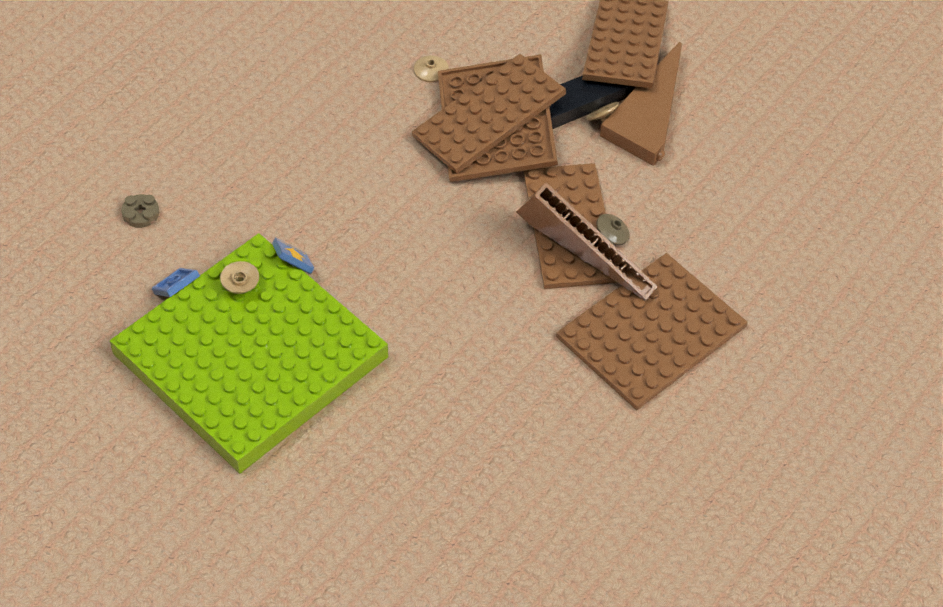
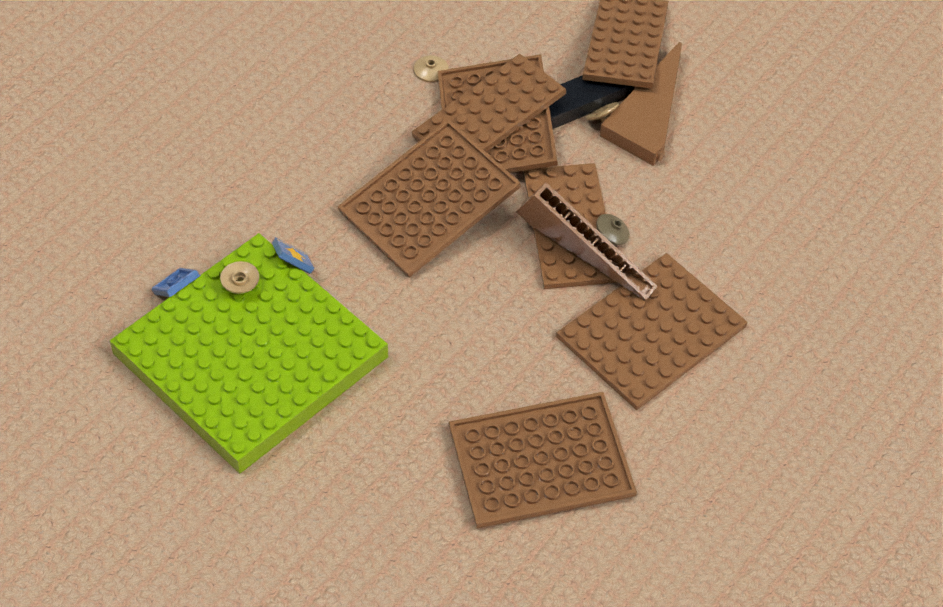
(137, 202): dark tan plate -> none
(429, 197): none -> medium nougat plate
(541, 459): none -> medium nougat plate

